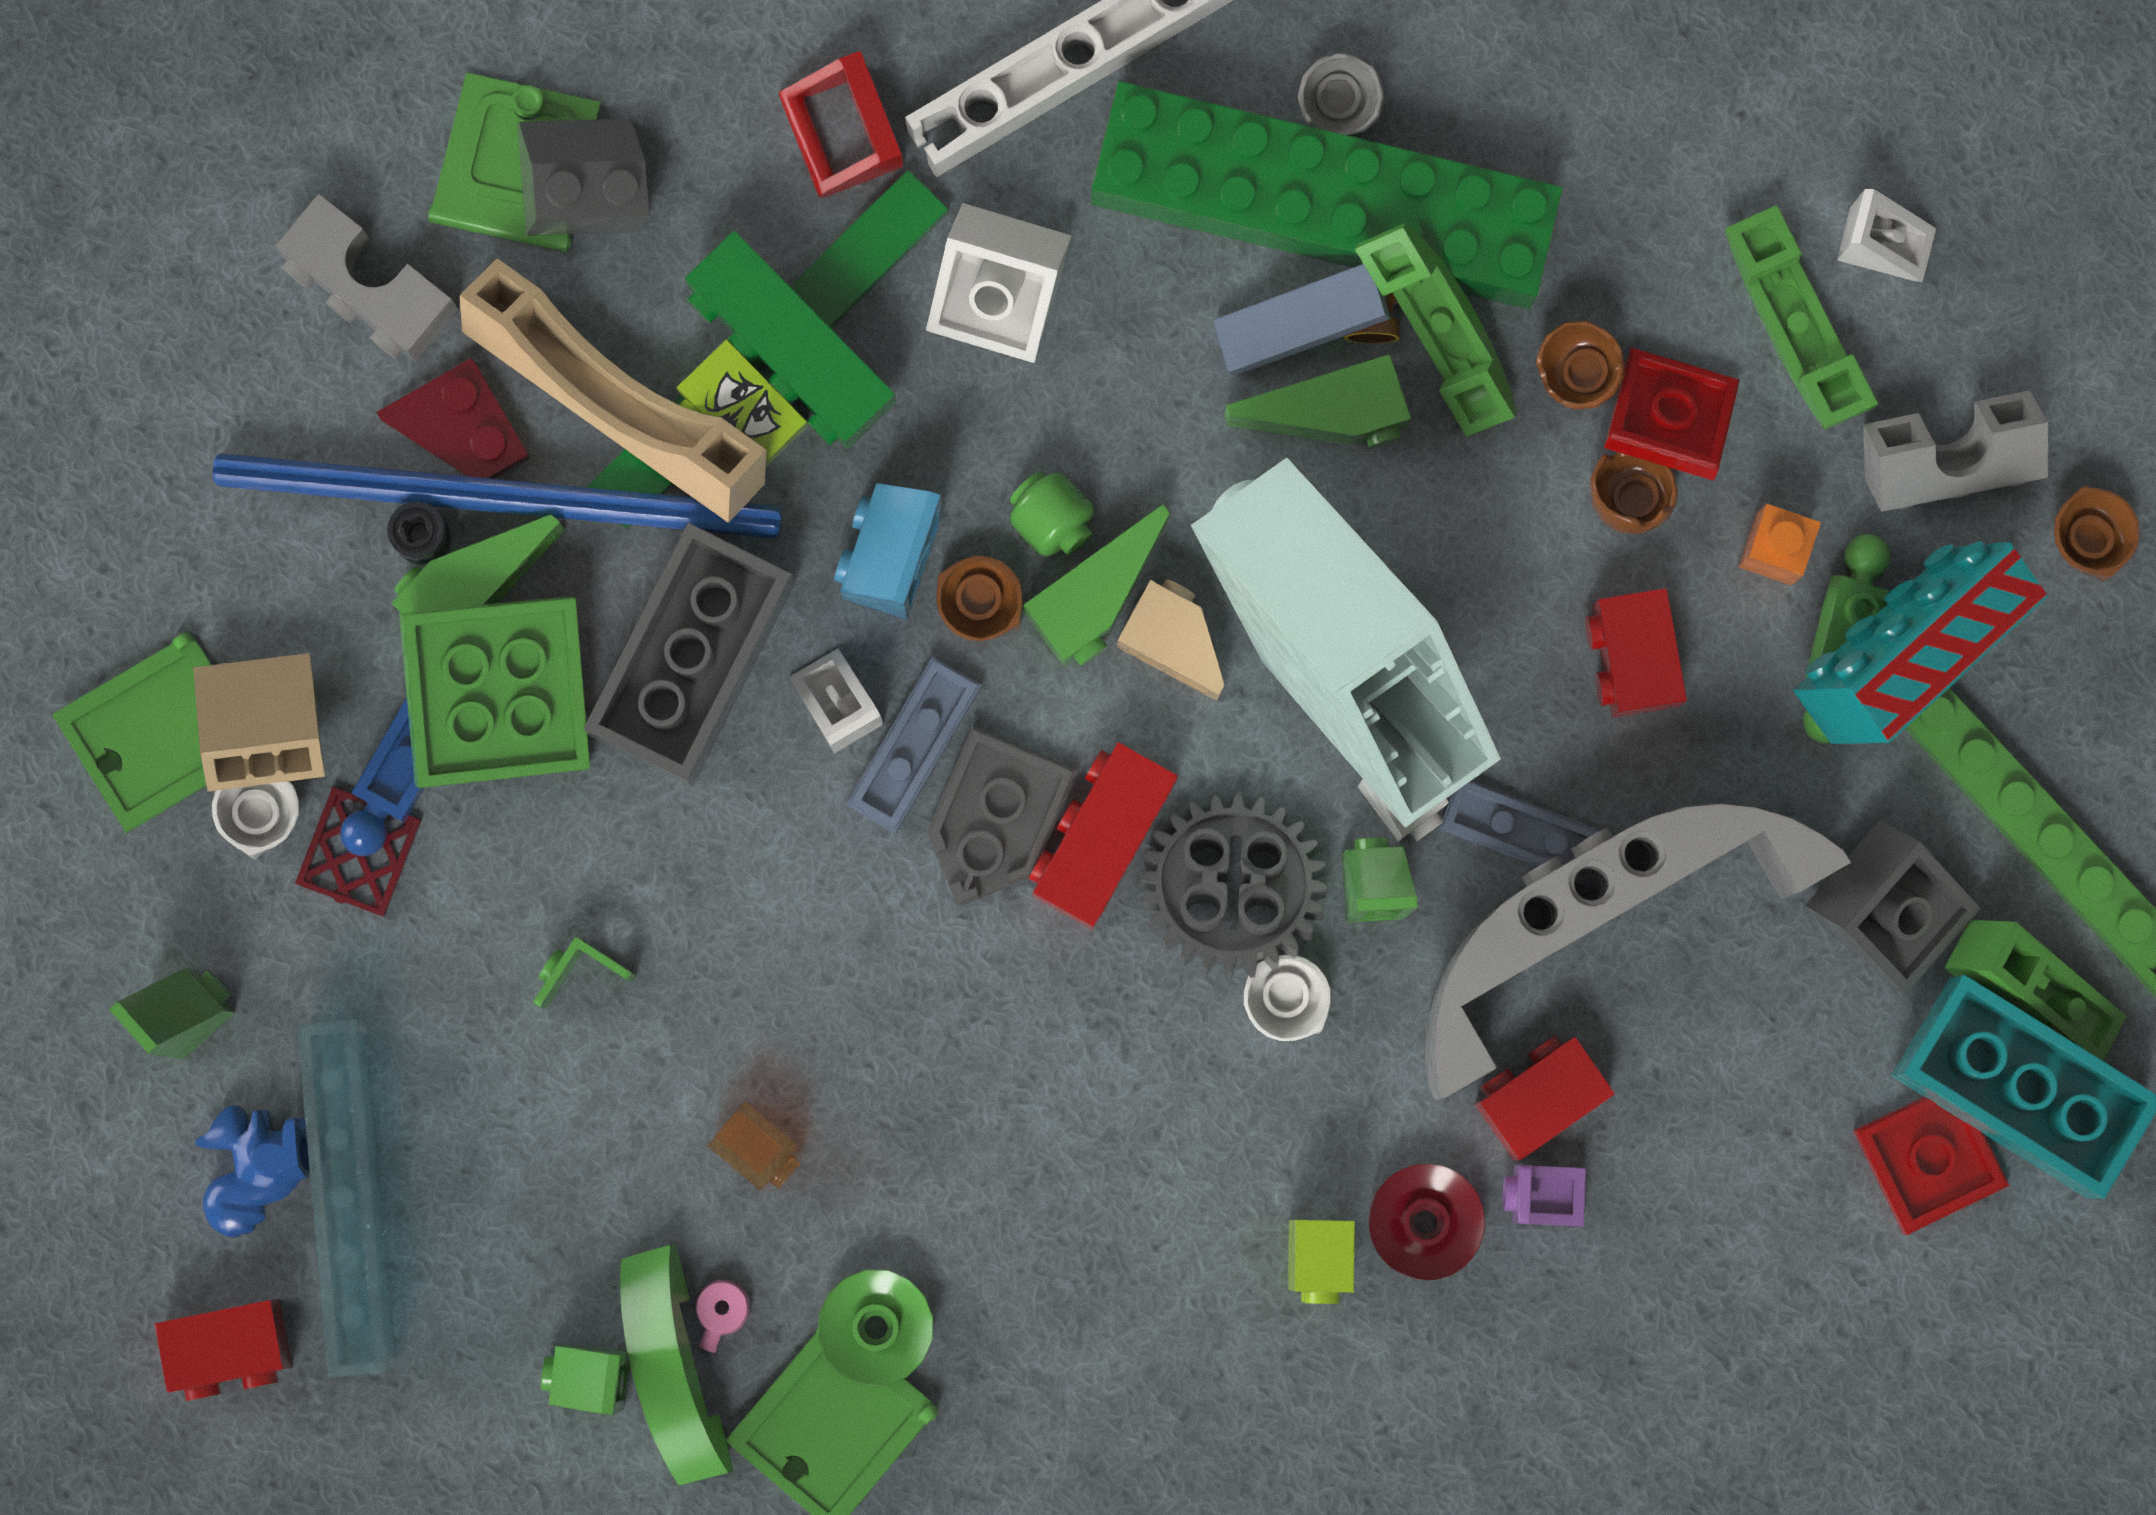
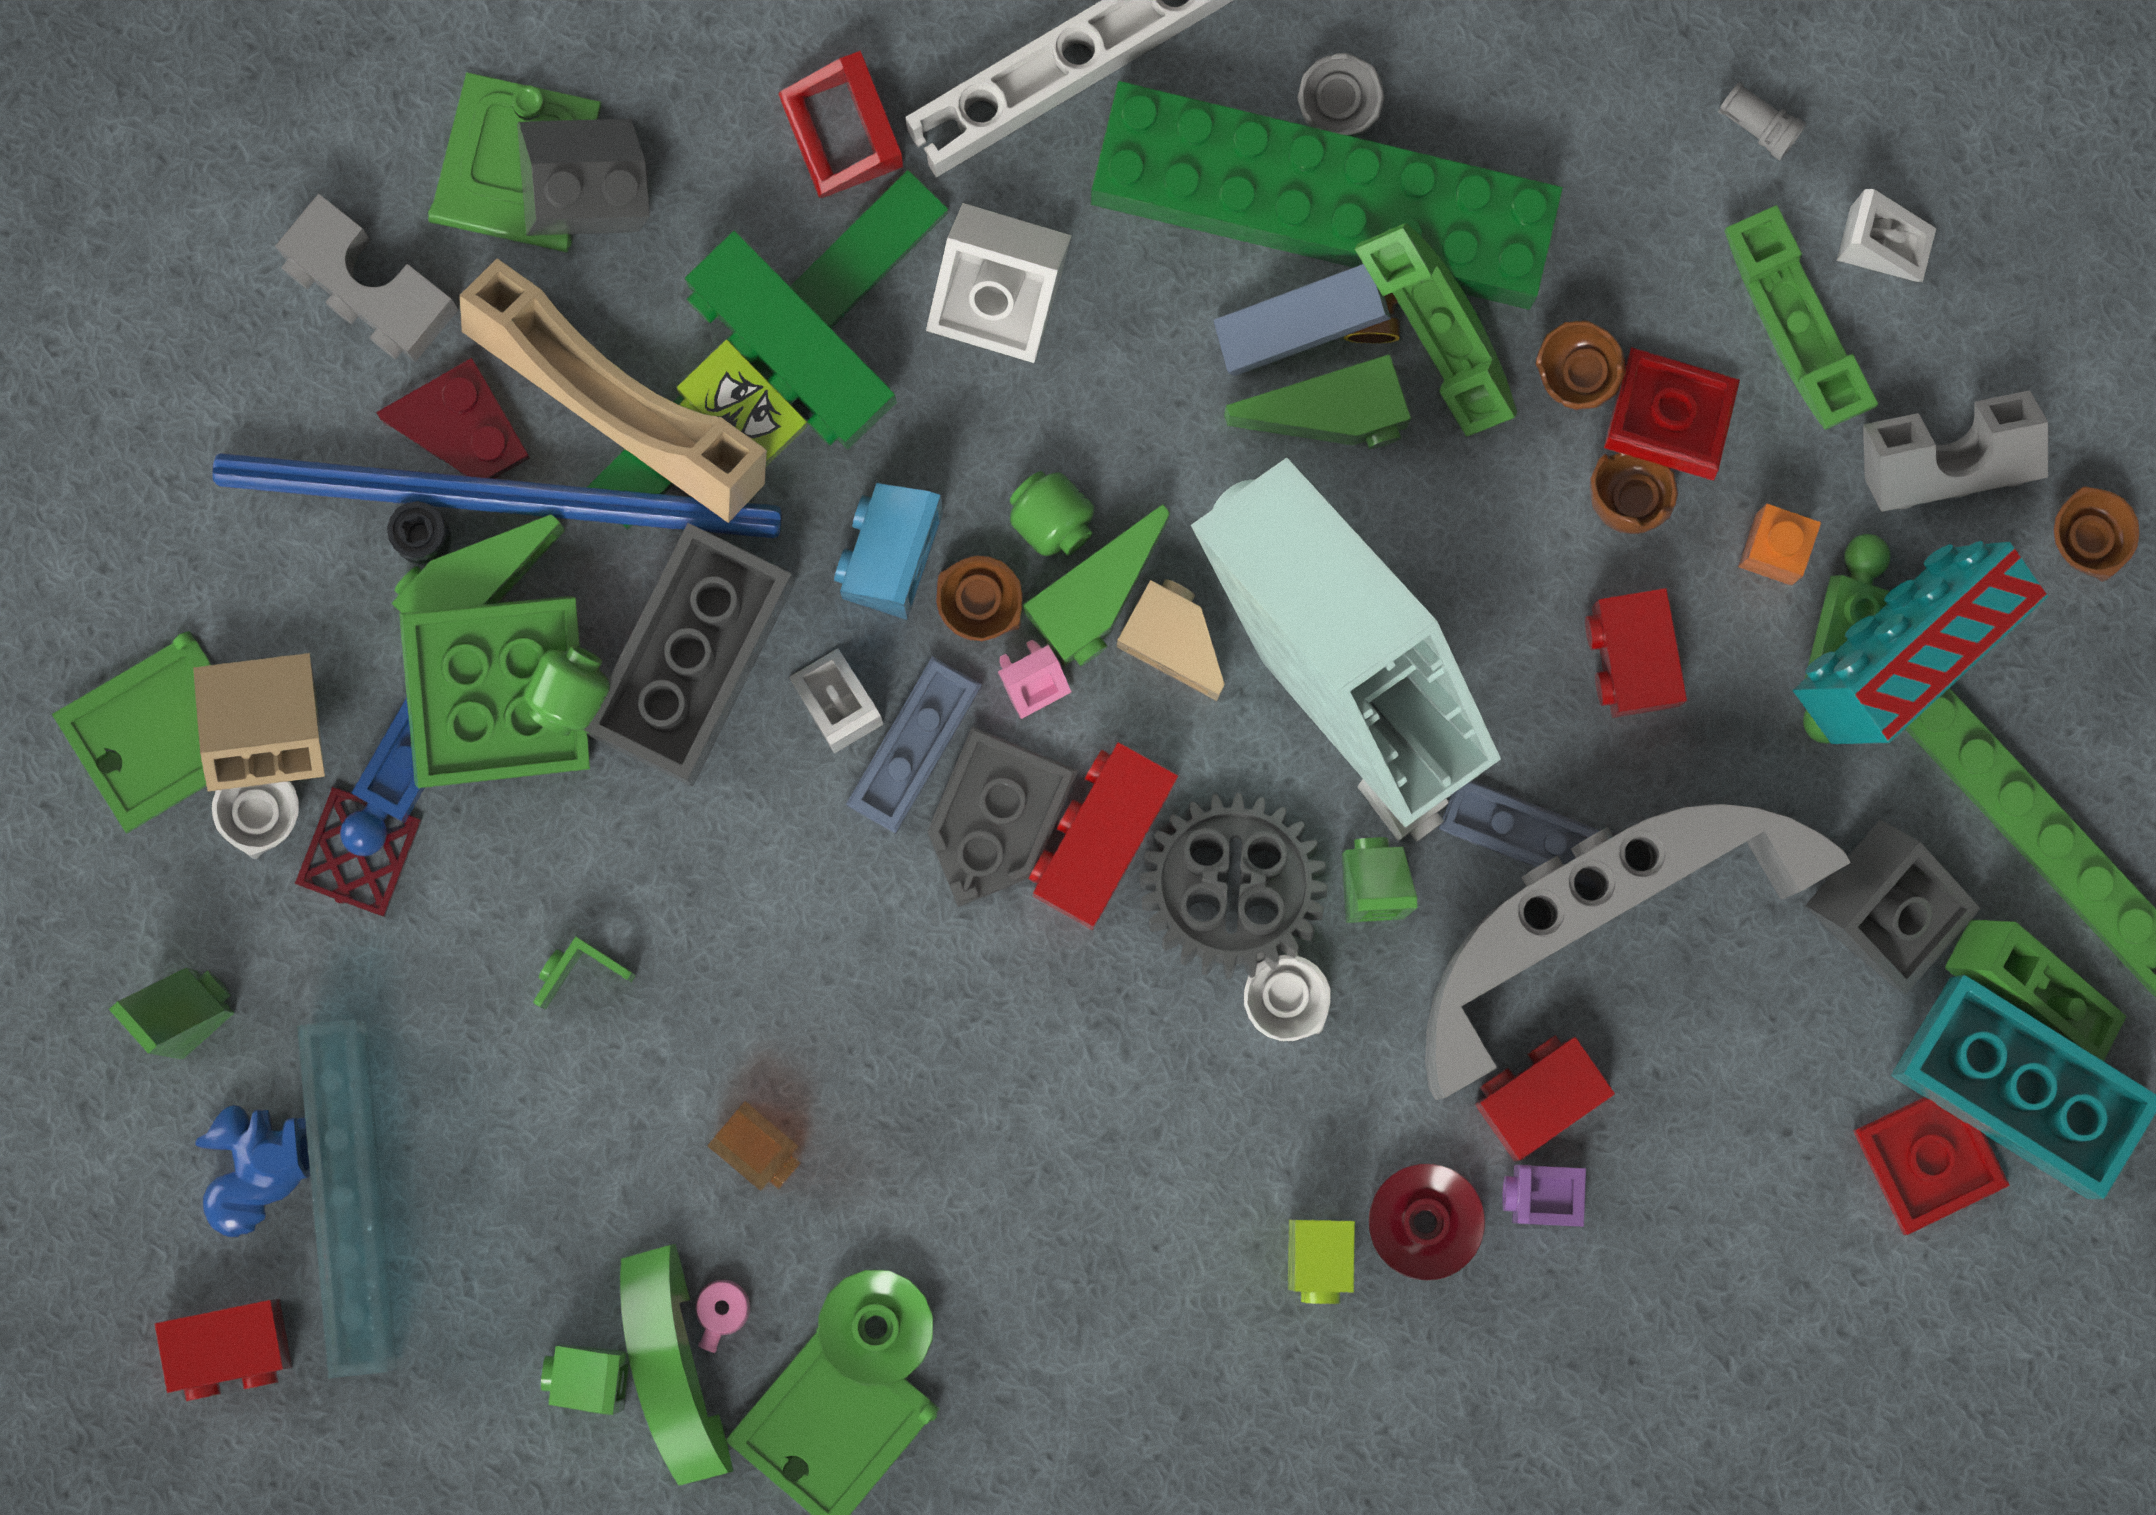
(566, 690): none -> bright green head
(1033, 680): none -> bright pink tile
(1772, 127): none -> light grey pin

